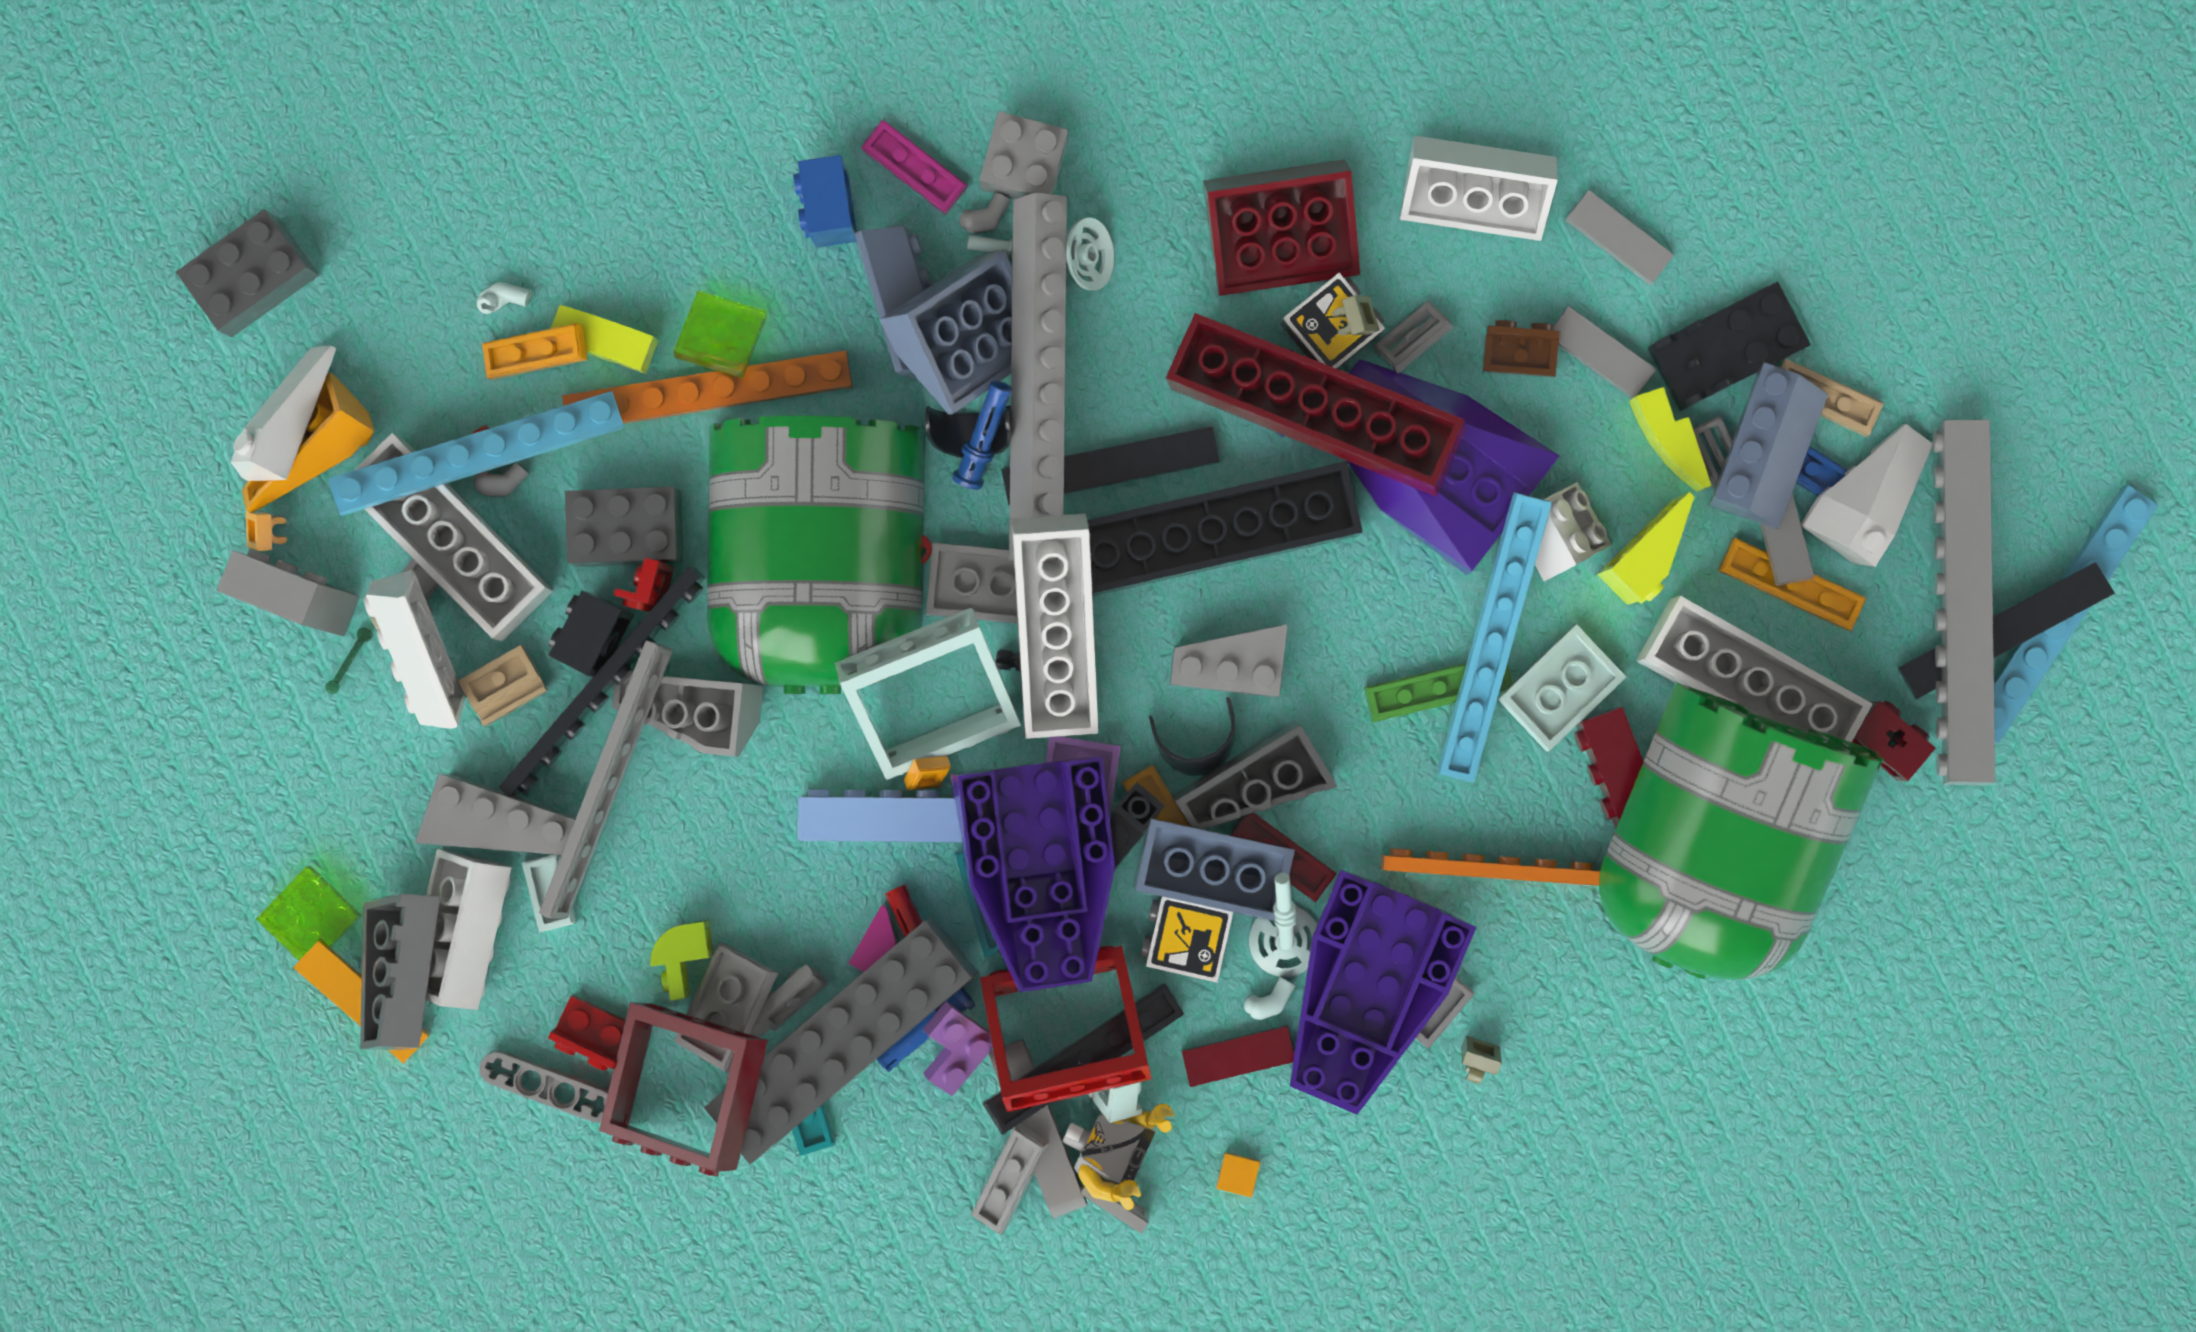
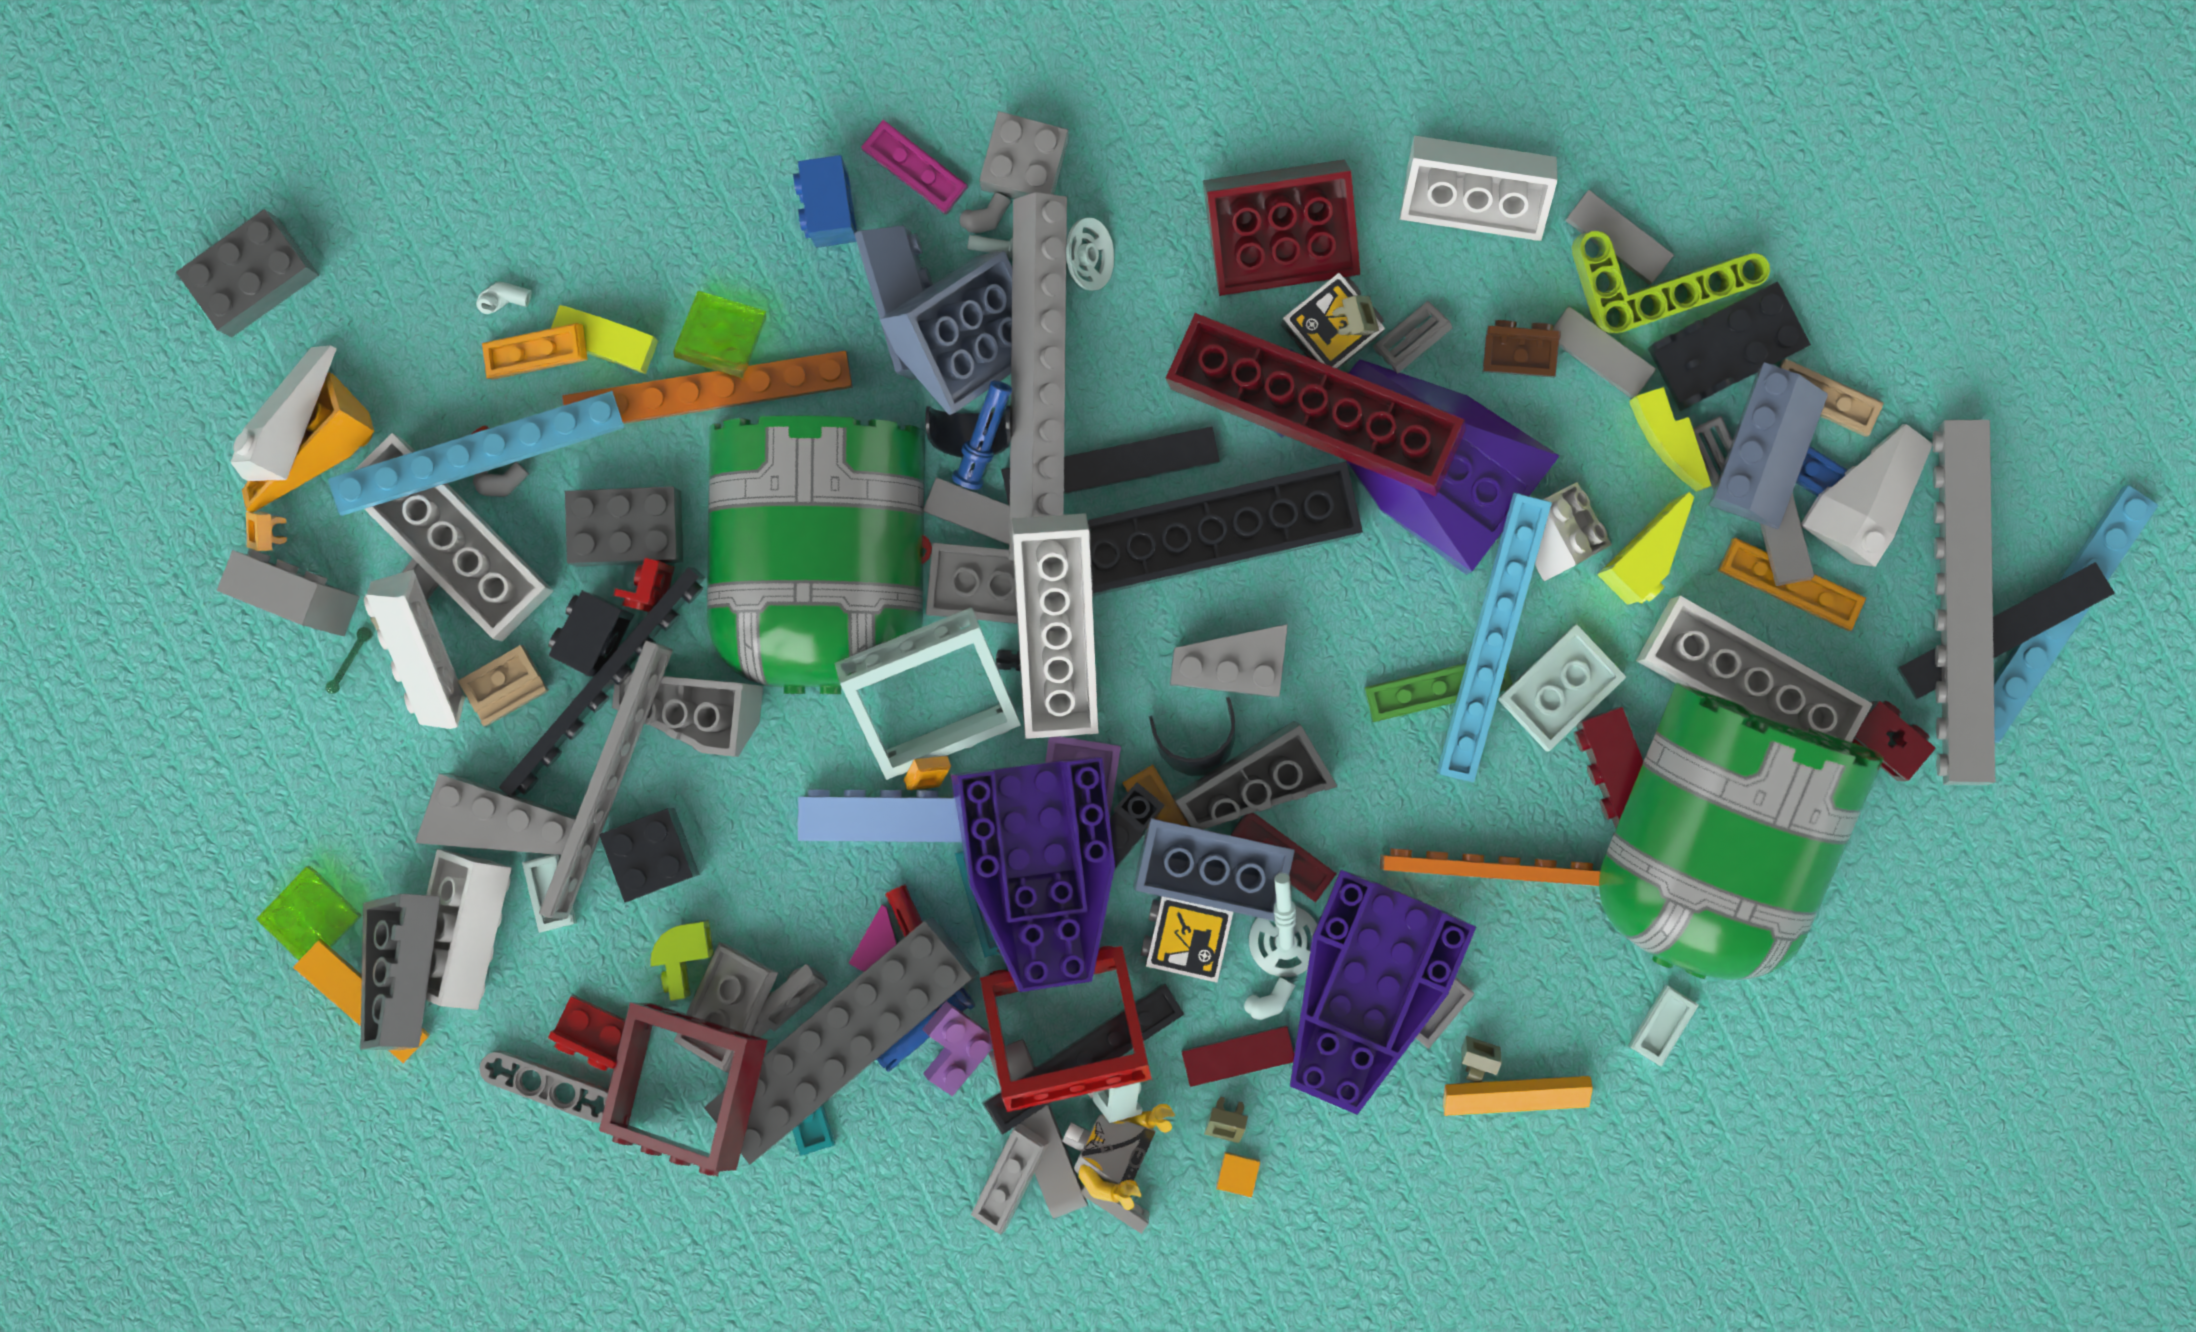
(649, 854): none -> black brick
(969, 510): none -> light grey tile
(1226, 1124): none -> olive tile
(1517, 1095): none -> light orange tile
(1661, 293): none -> lime beam
(1663, 1025): none -> light aqua tile

